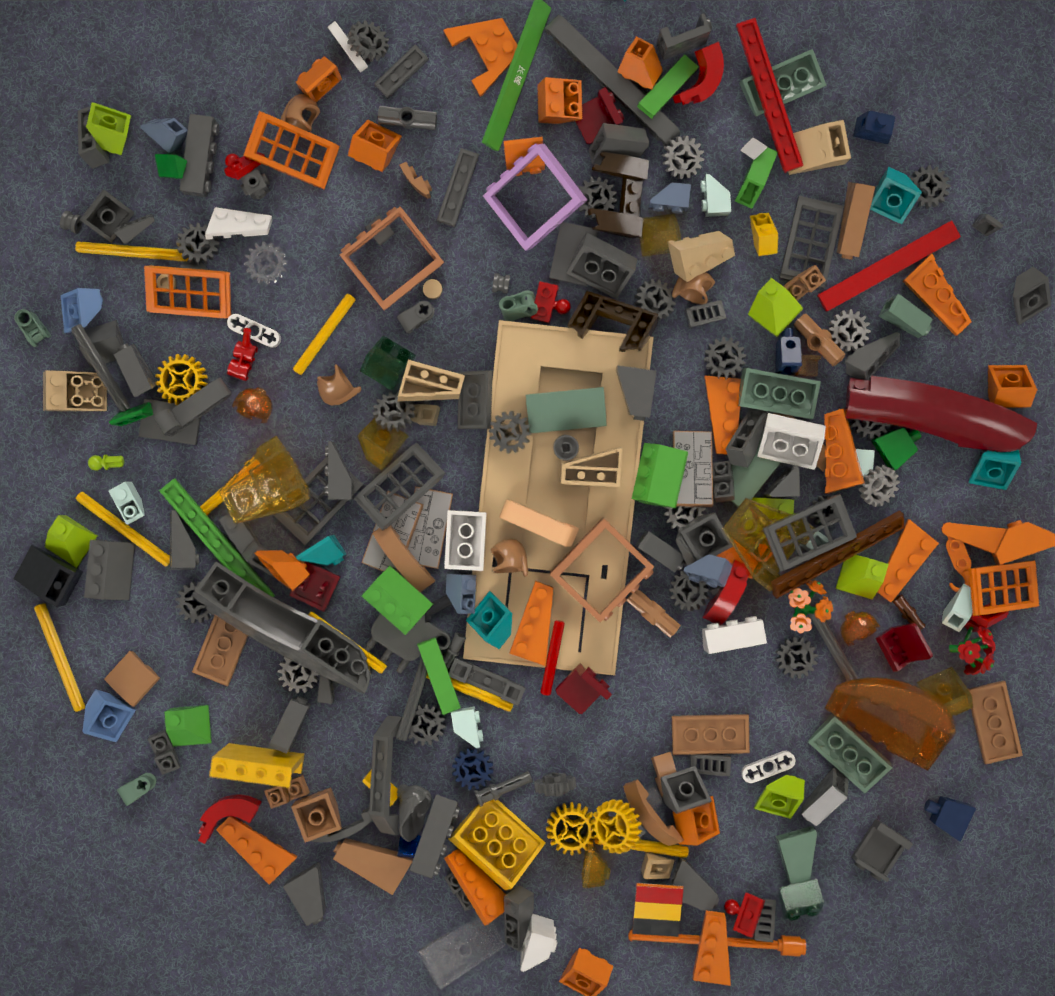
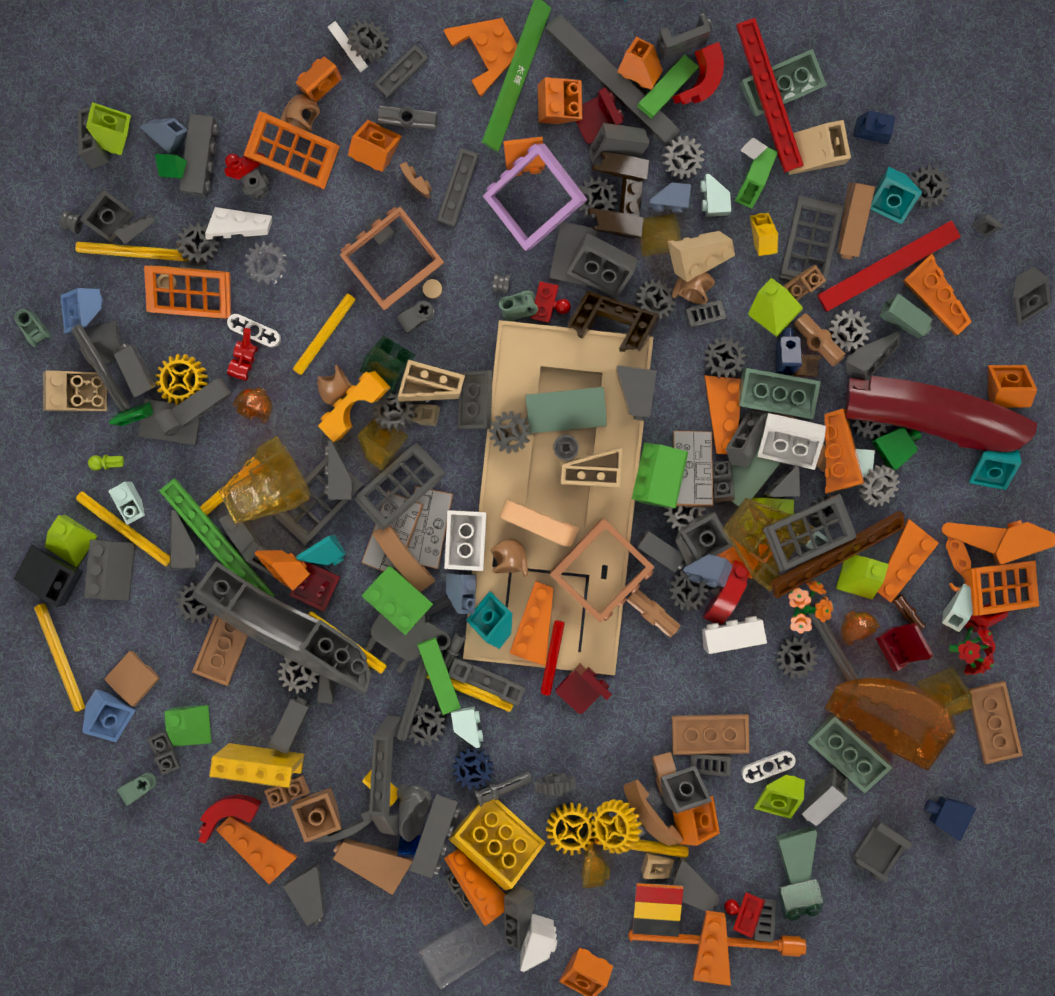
(338, 422): none -> light orange arch

